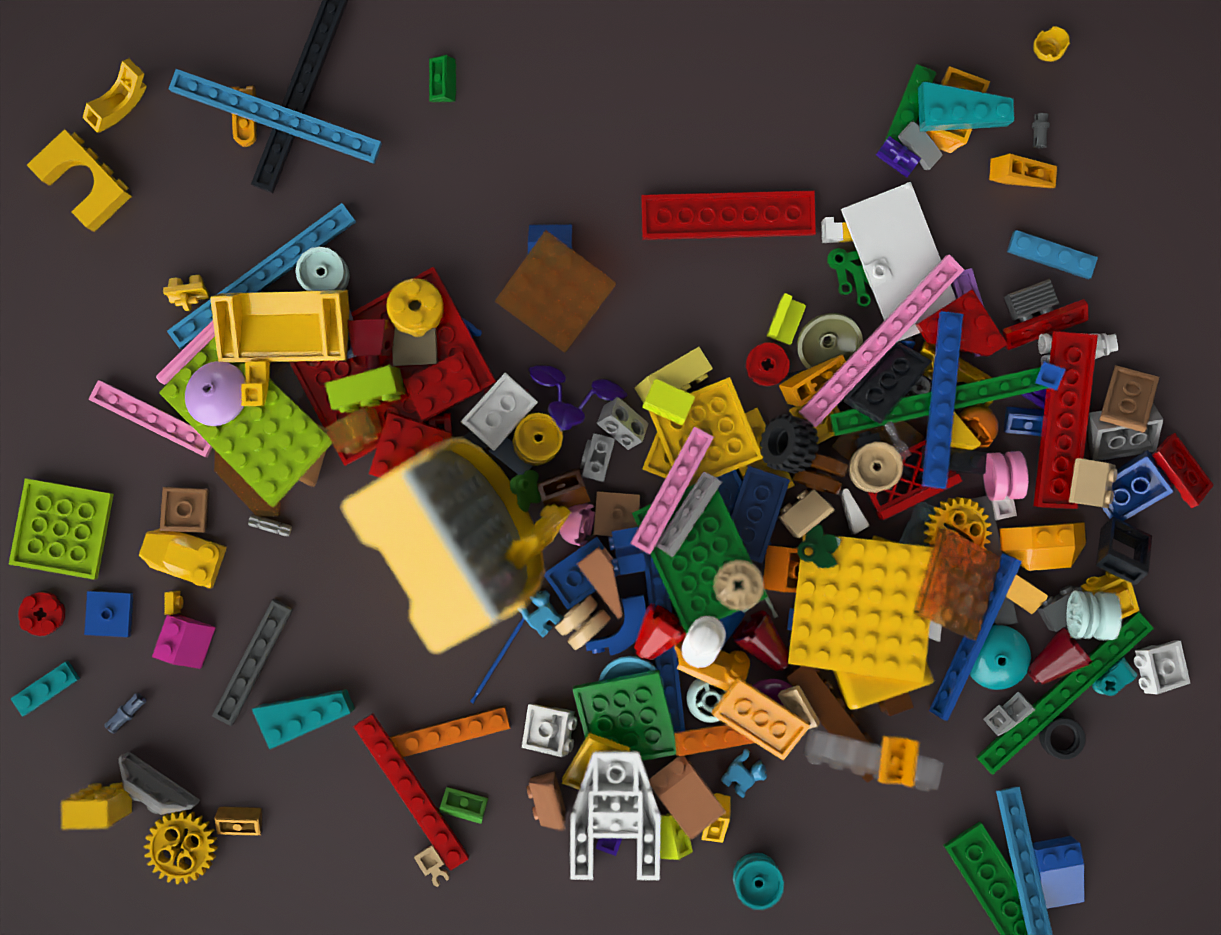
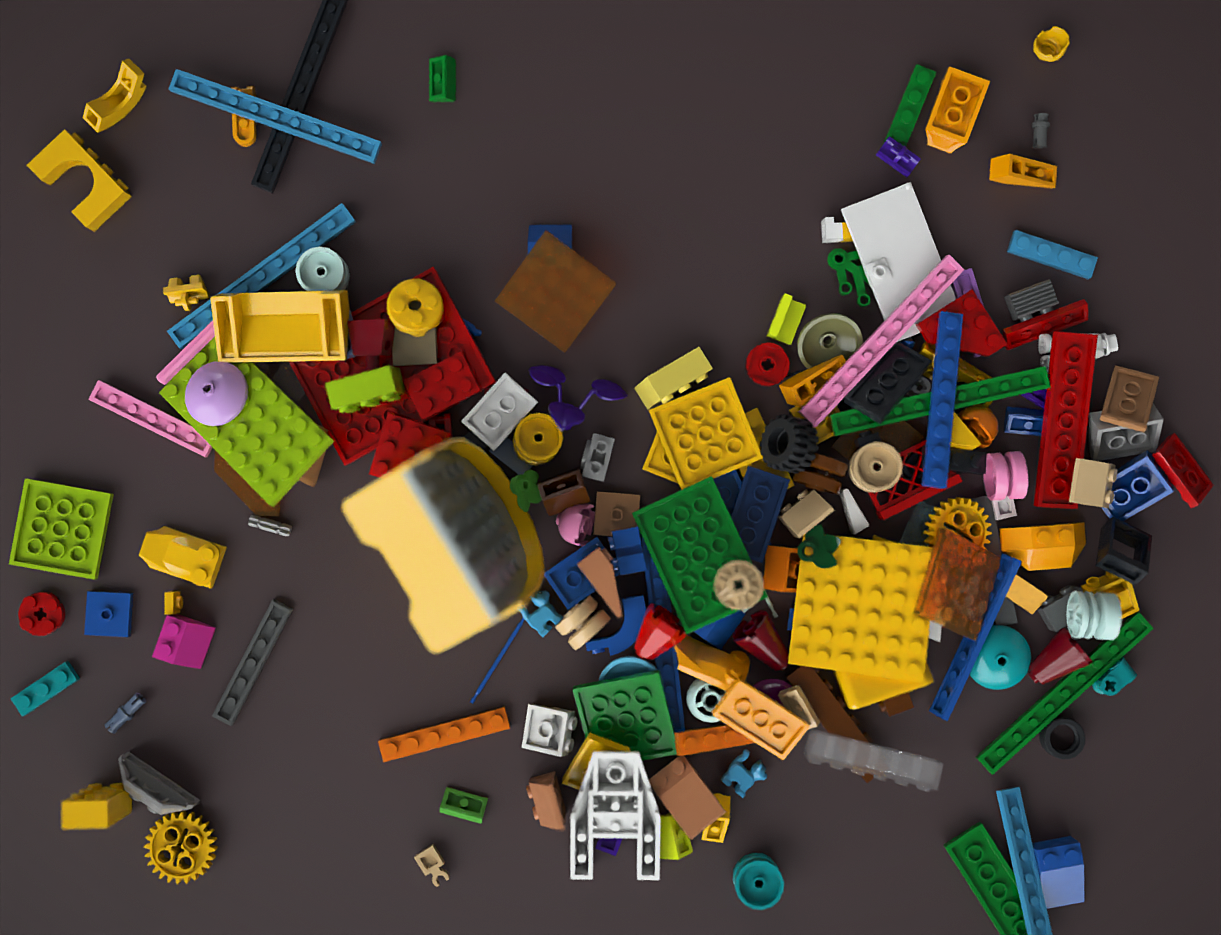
(184, 509): medium nougat plate -> none
(238, 821): pearl gold slope -> none
(256, 383): yellow slope -> none
(295, 717): teal wedge -> none
(355, 430): clear yellow slope -> none
(411, 791): red plate -> none
(542, 534): yellow slope -> none
(622, 423): light grey brick -> none
(668, 401): neon yellow panel -> none
(672, 490): bright pink plate -> none
(688, 513): light grey plate -> none
(703, 641): white piece -> none
(728, 215): red plate -> none
(898, 445): clear piece -> none
(898, 761): light orange bracket -> none
(920, 145): light grey slope -> none
(958, 108): teal wedge -> none
(1009, 715): light grey slope -> none
(1050, 375): blue plate -> none
(1162, 667): white plate -> none

